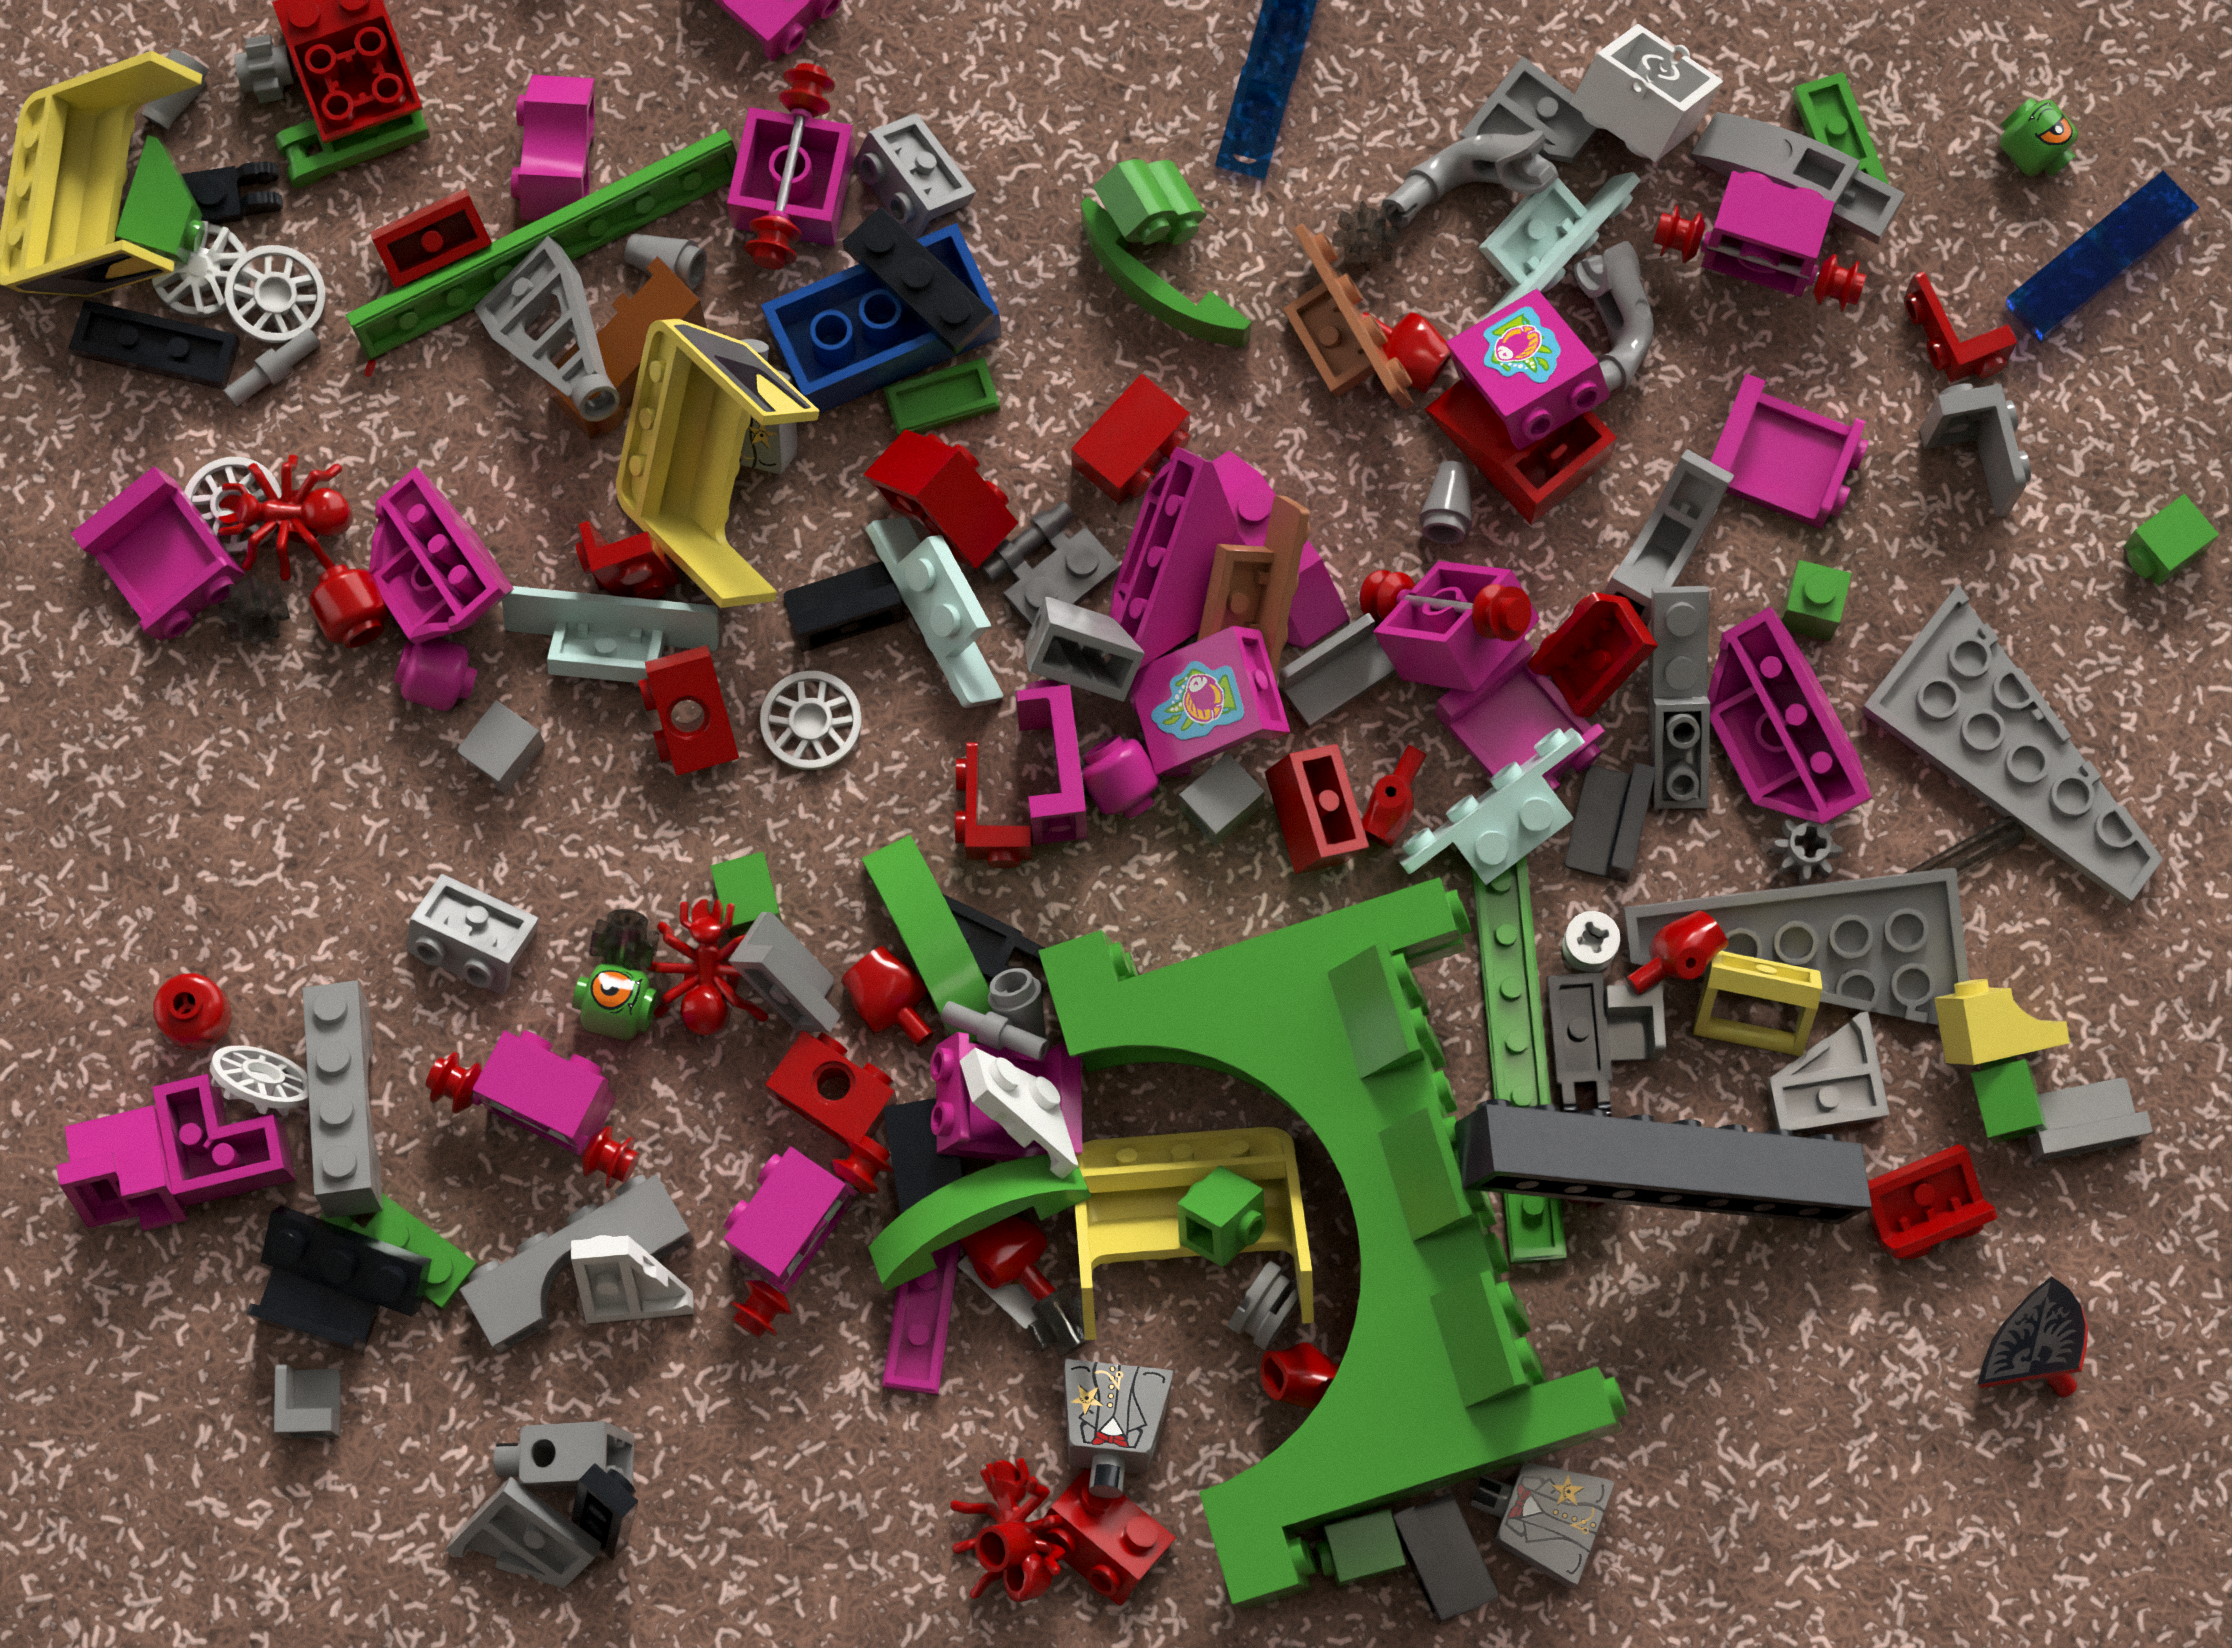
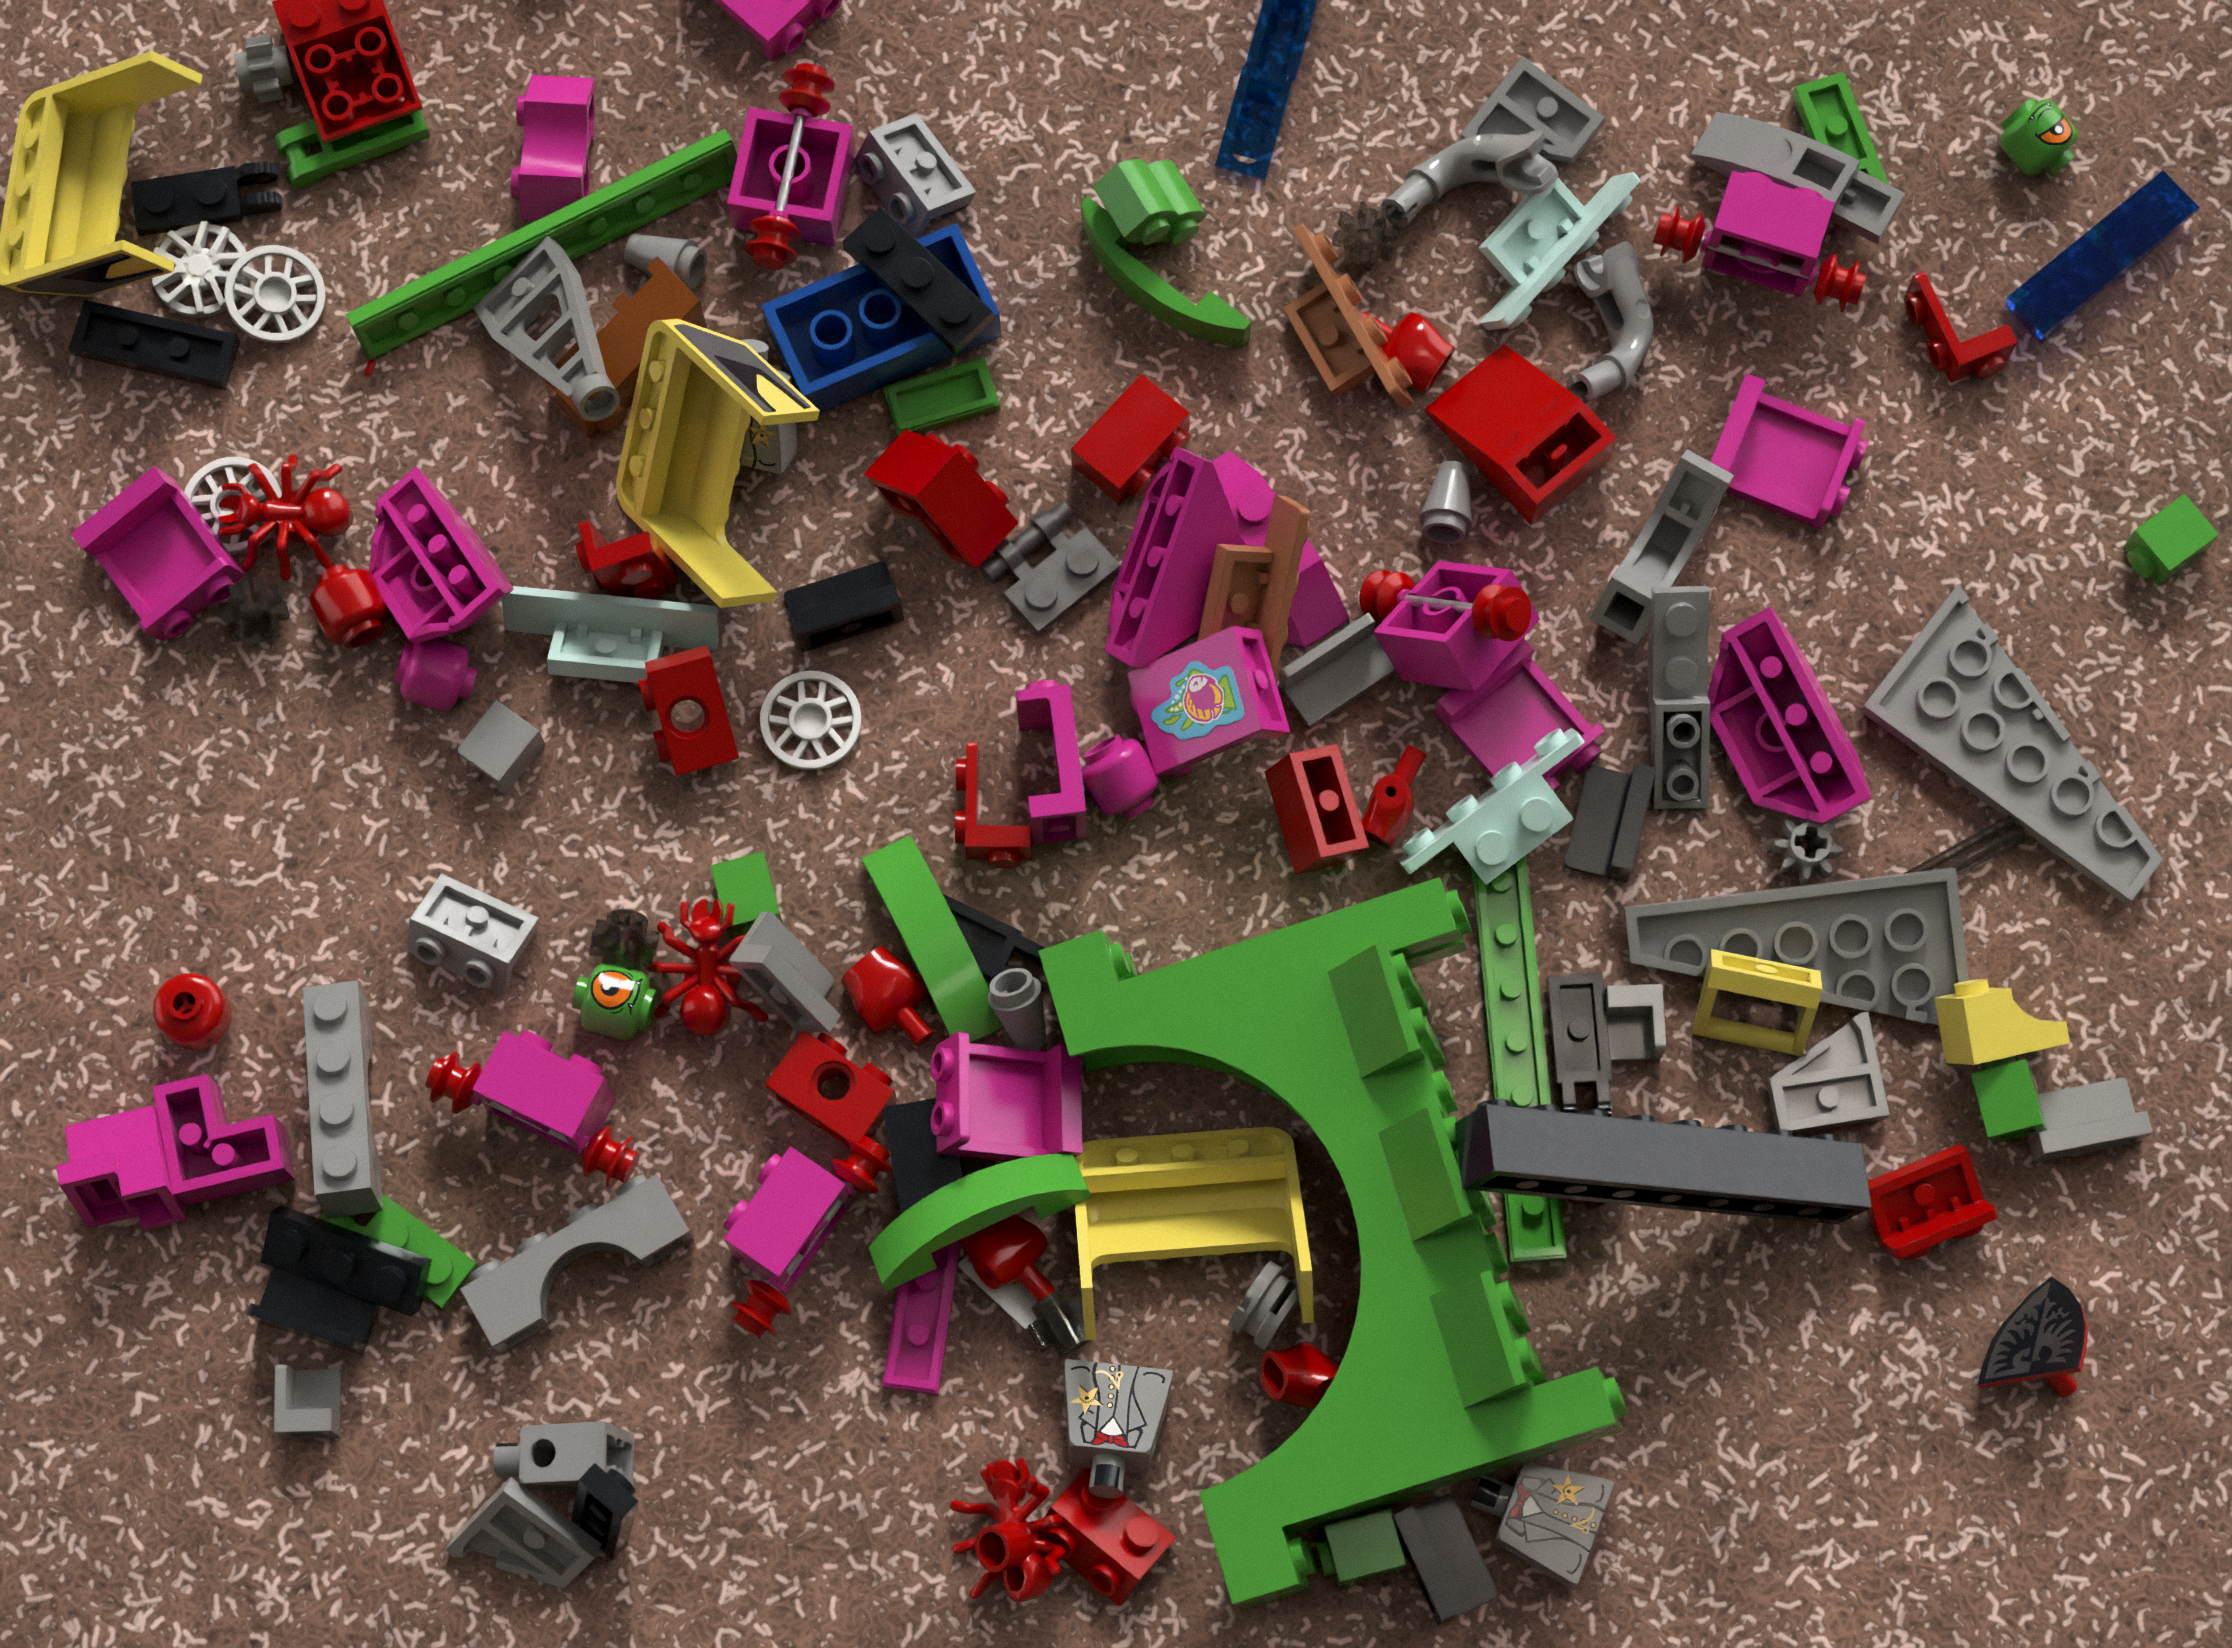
(161, 208): bright green slope -> none
(167, 109): light grey cone -> none
(259, 1079): white wheel -> none
(272, 367): light grey bar -> none
(430, 238): red brick -> none
(625, 1282): white wing -> none
(941, 606): light aqua bracket -> none
(995, 1030): light grey bar -> none
(1021, 1104): white wing -> none
(1071, 648): light grey torso -> none
(1221, 799): light grey panel -> none
(1221, 1215): bright green brick -> none
(1529, 368): dark pink panel -> none
(1591, 953): white wheel -> none
(1594, 651): red bracket -> none
(1645, 93): white brick -> none
(1680, 951): red piece -> none
(1815, 600): bright green brick -> none
(1982, 416): light grey bracket -> none

